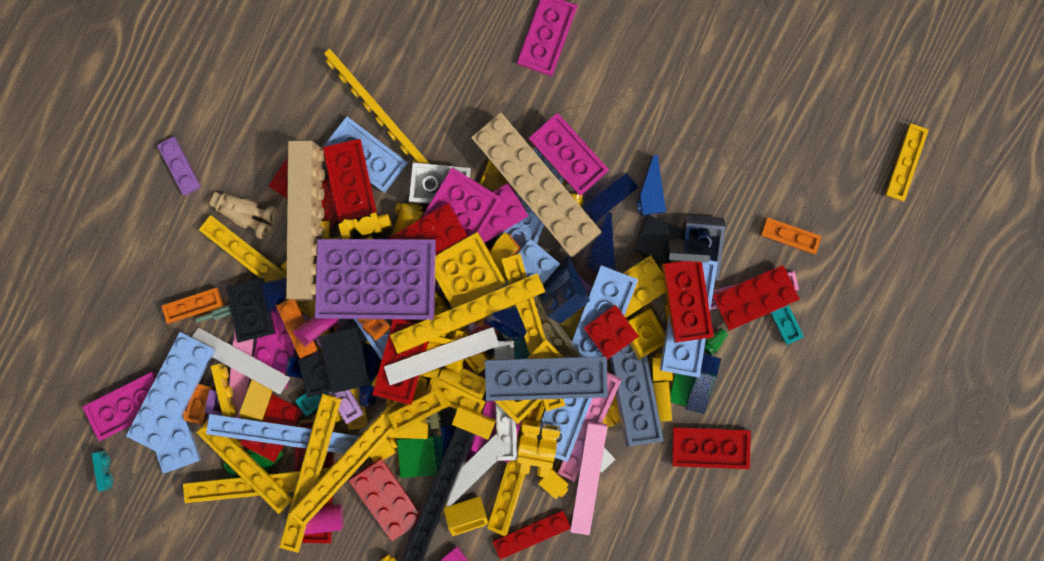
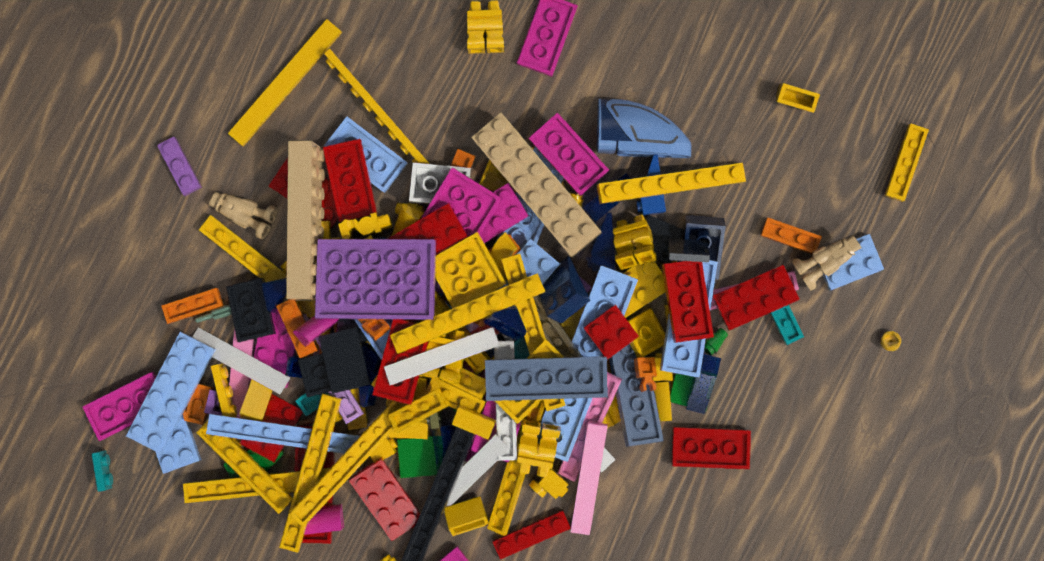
(285, 82): none -> yellow tile
(463, 159): none -> orange plate
(484, 22): none -> yellow hips
(537, 488): none -> yellow tile
(630, 236): none -> yellow hips
(638, 131): none -> medium blue panel
(646, 370): none -> orange plate
(670, 183): none -> yellow plate
(797, 97): none -> yellow brick
(829, 259): none -> tan piece
(862, 264): none -> light blue plate
(890, 341): none -> yellow tile

